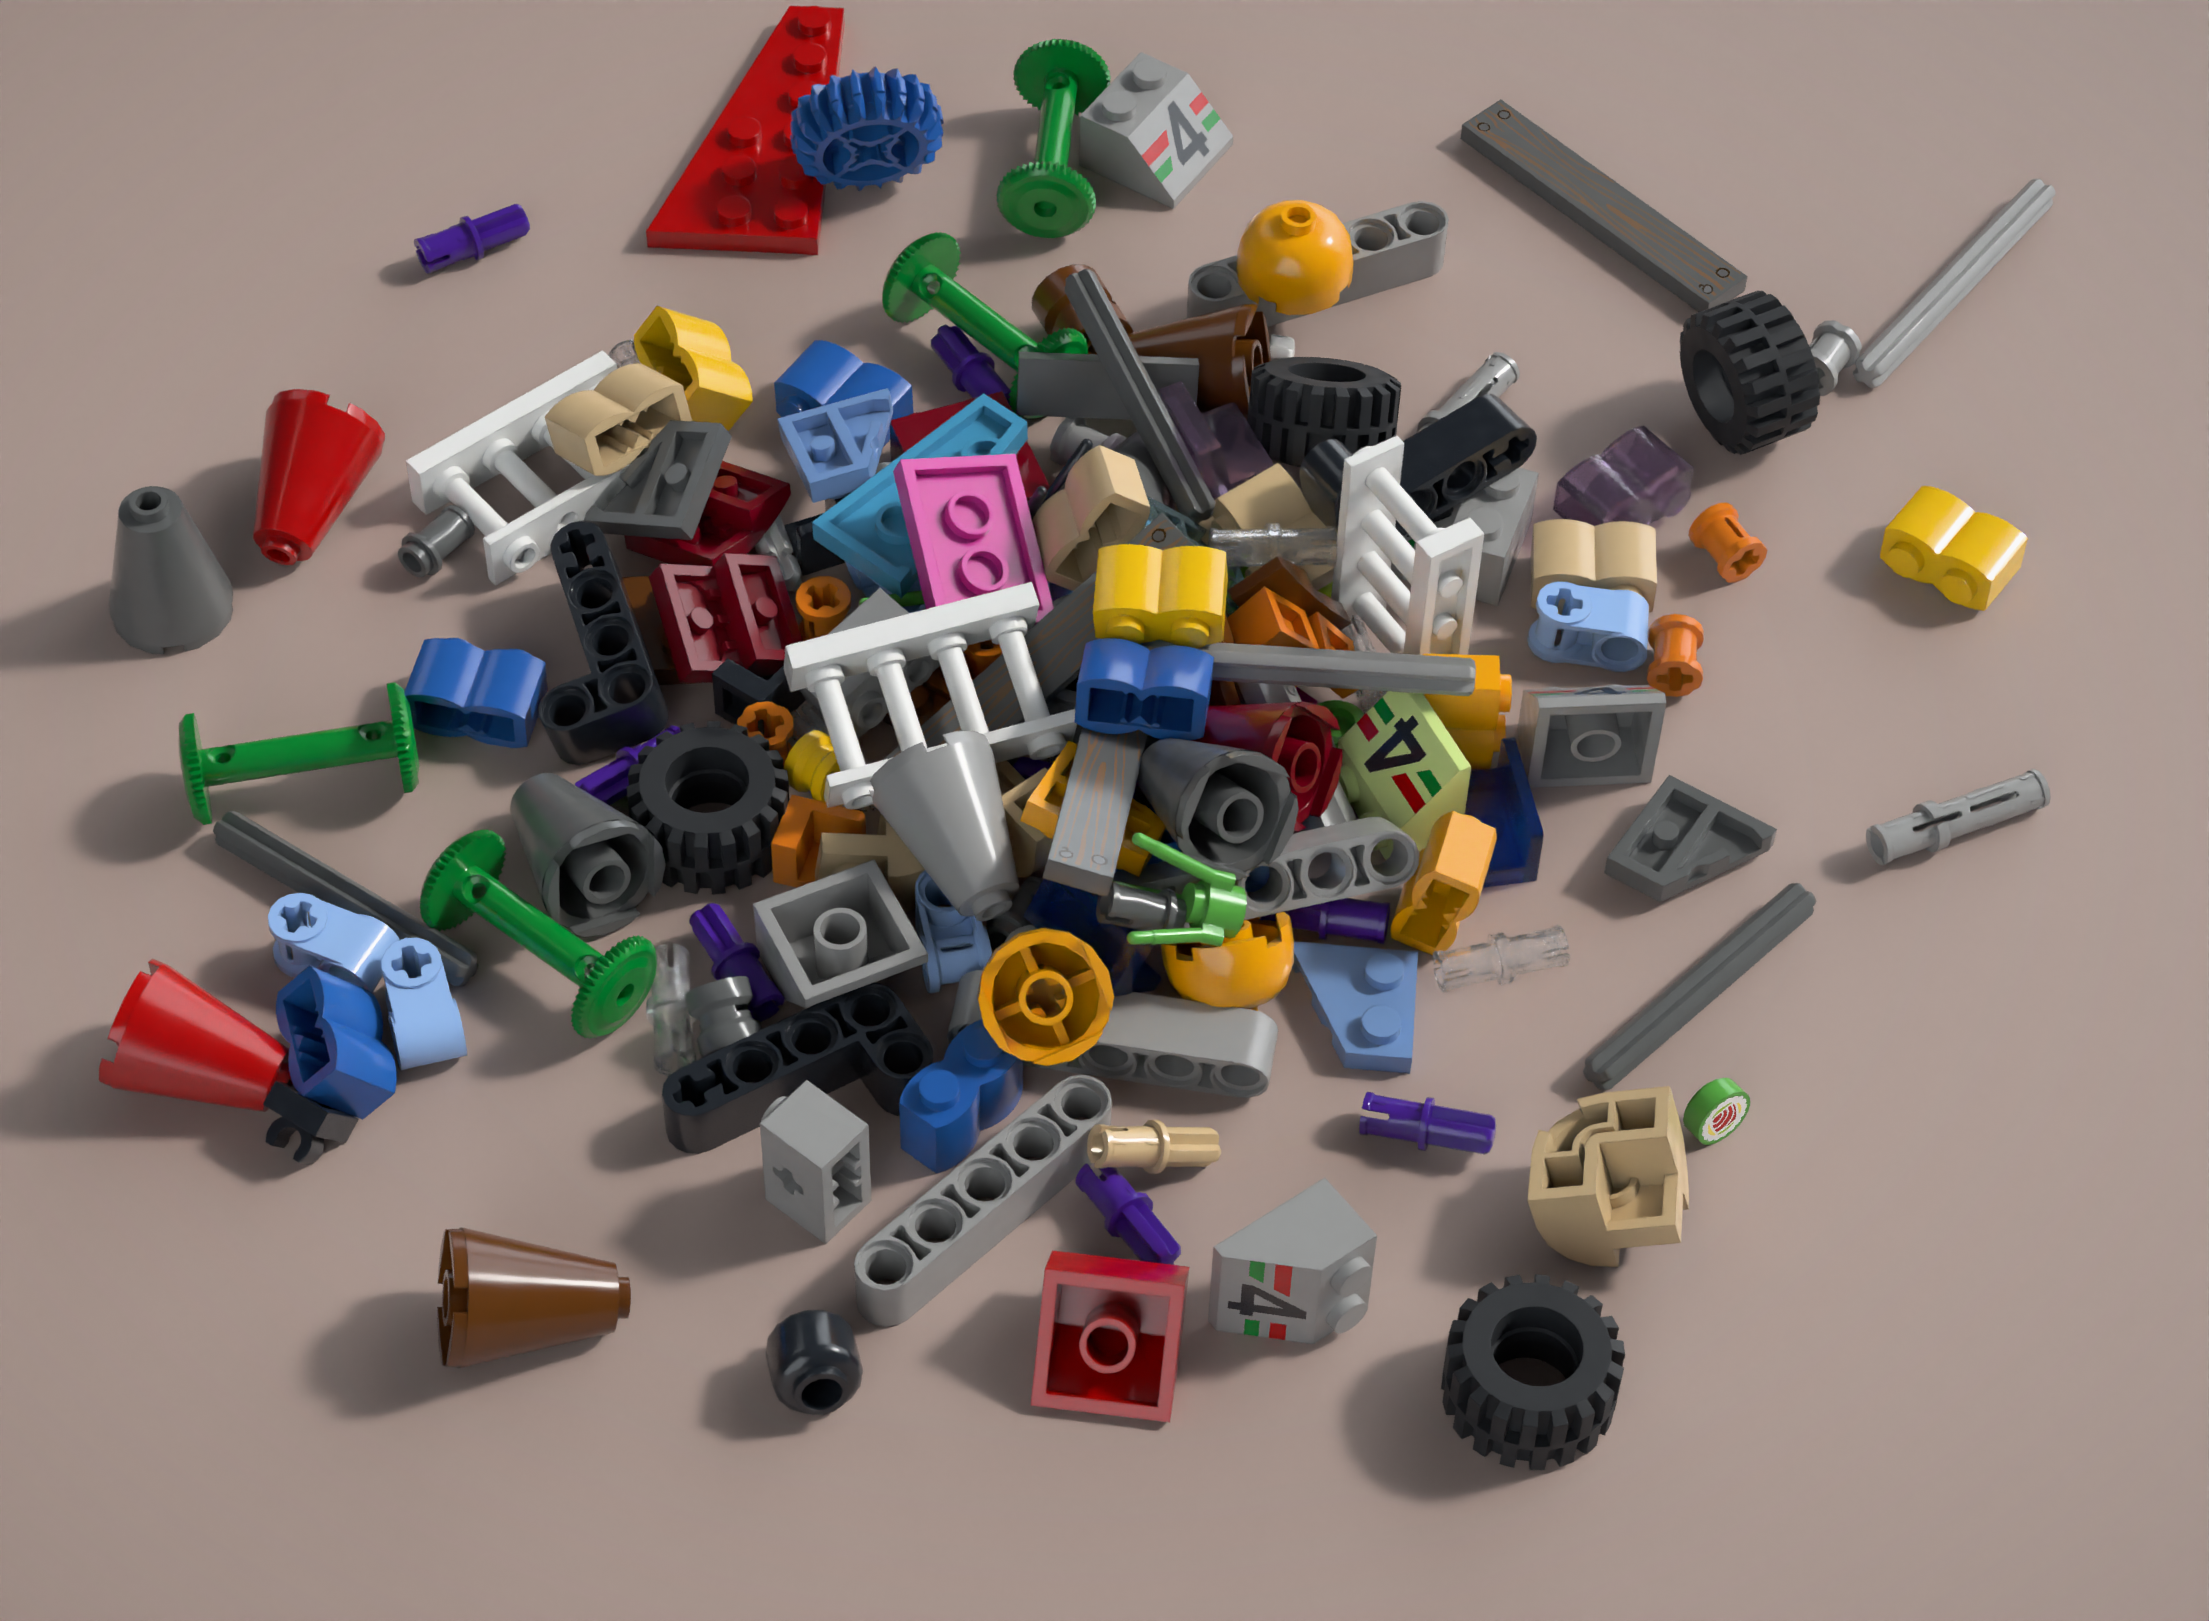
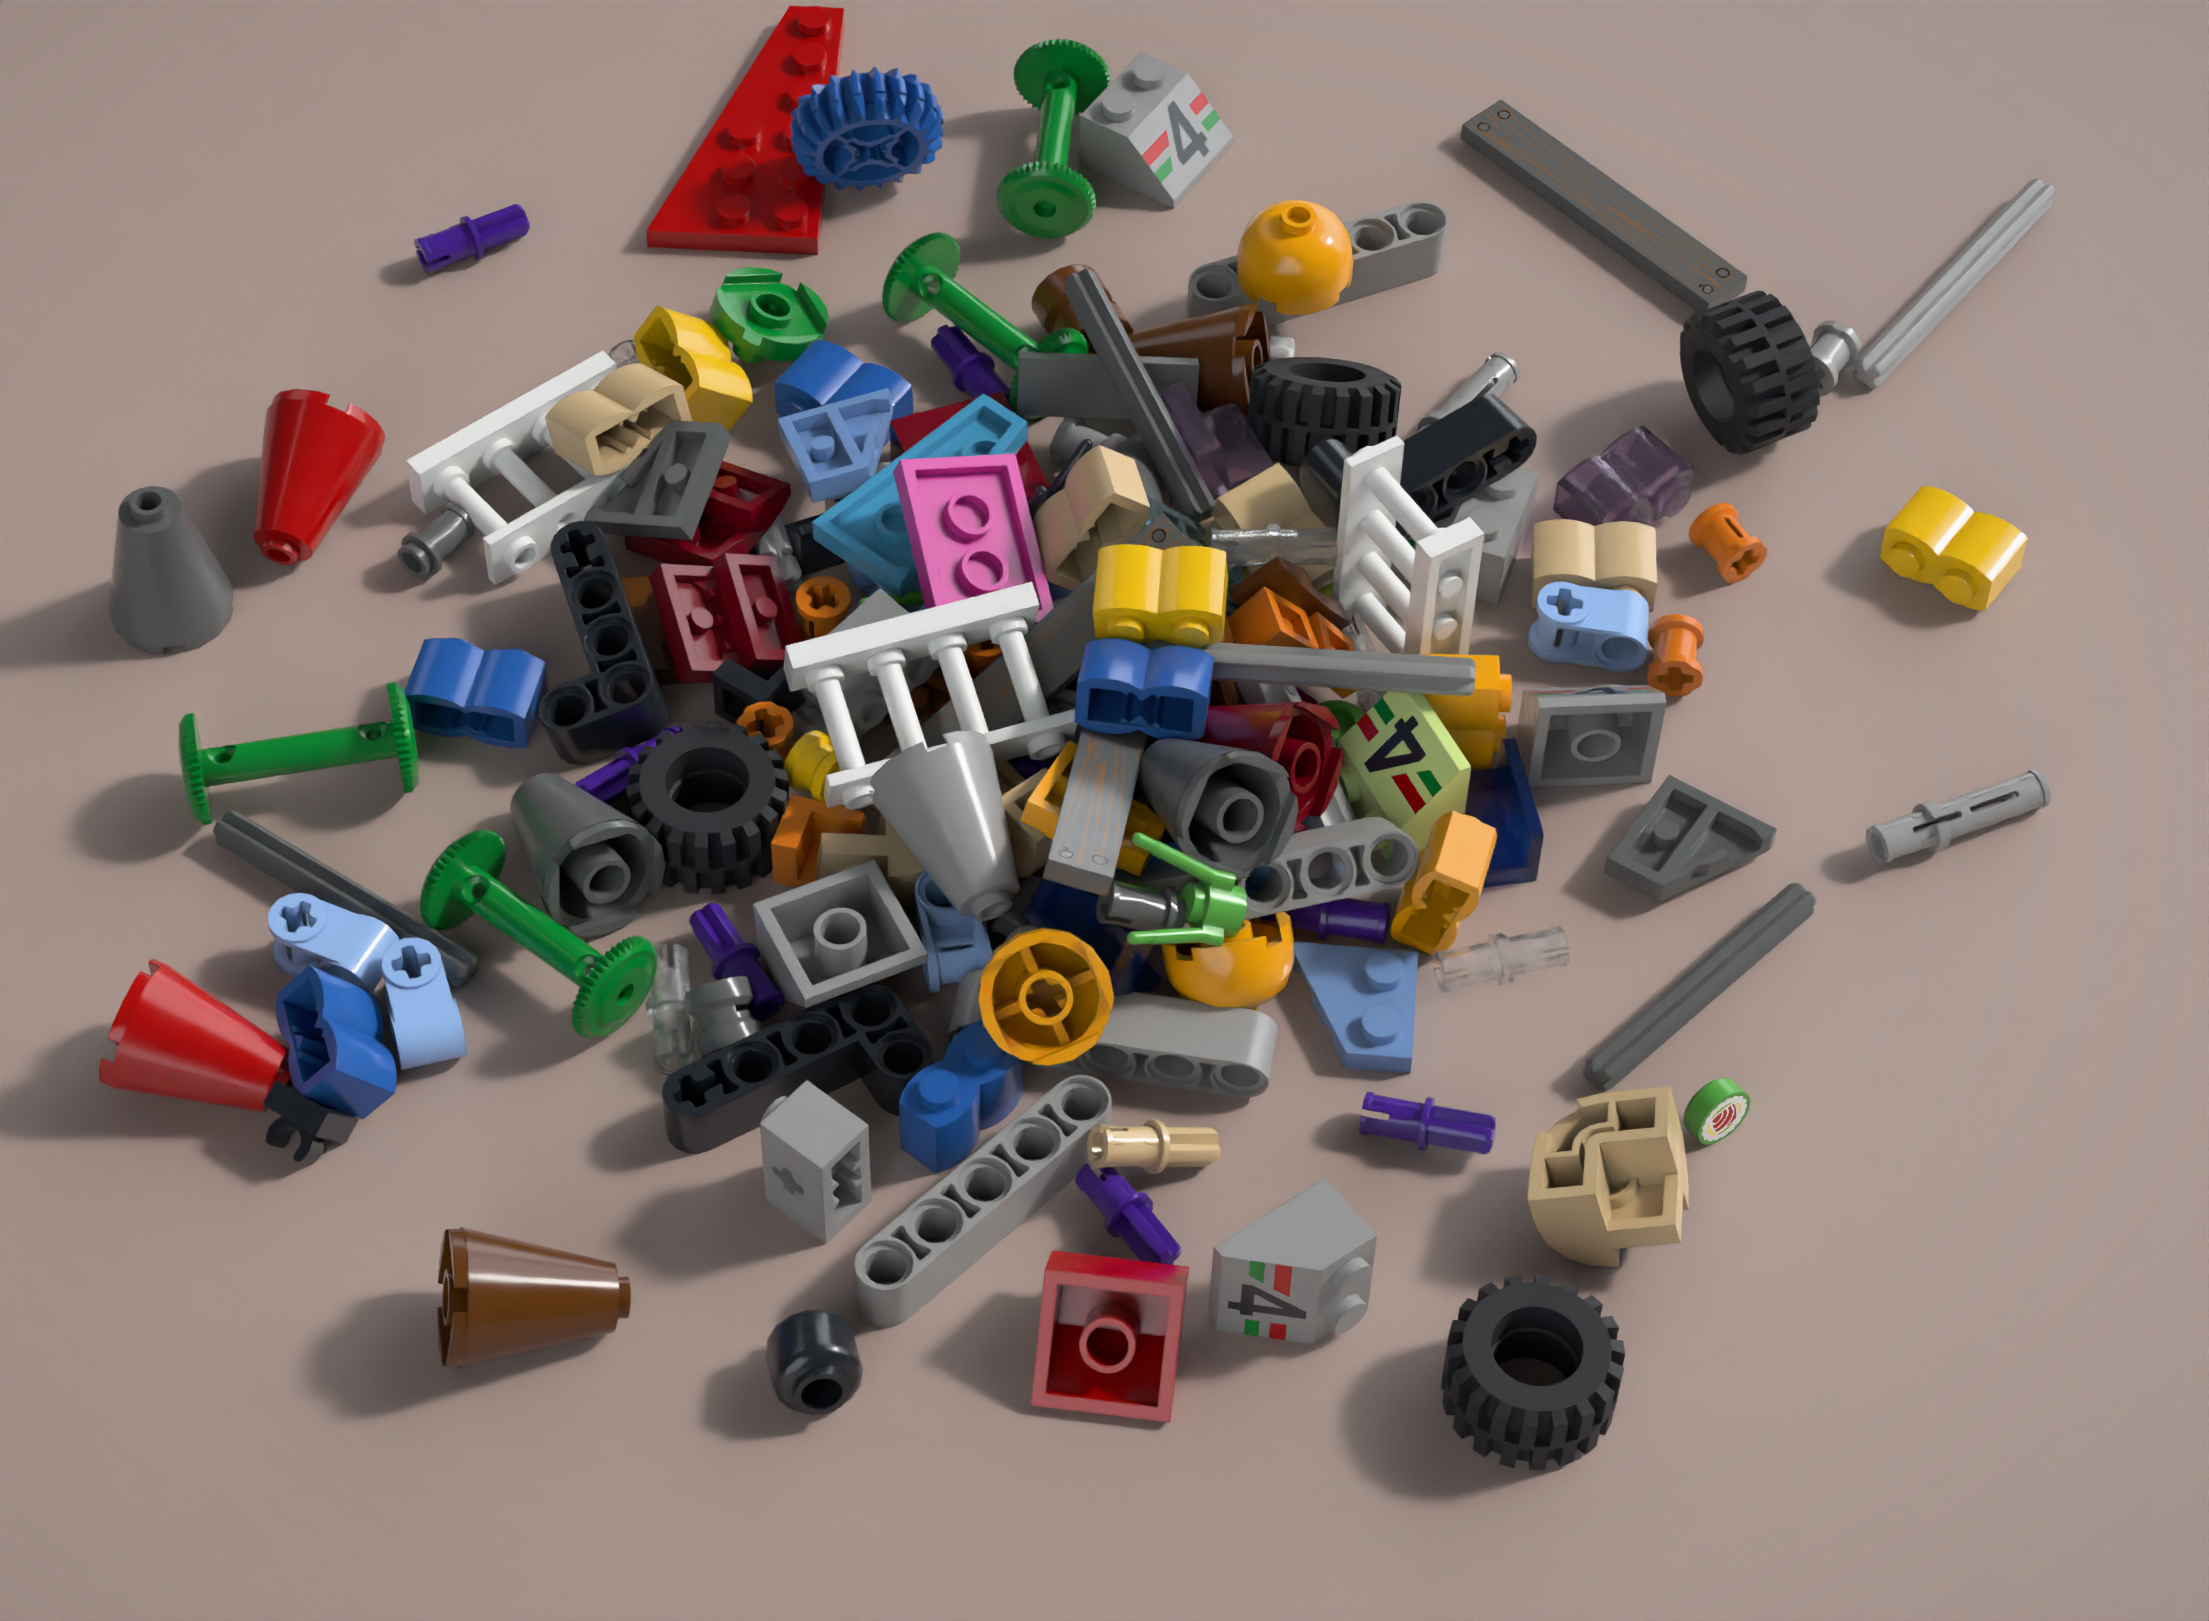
(767, 316): none -> green plate

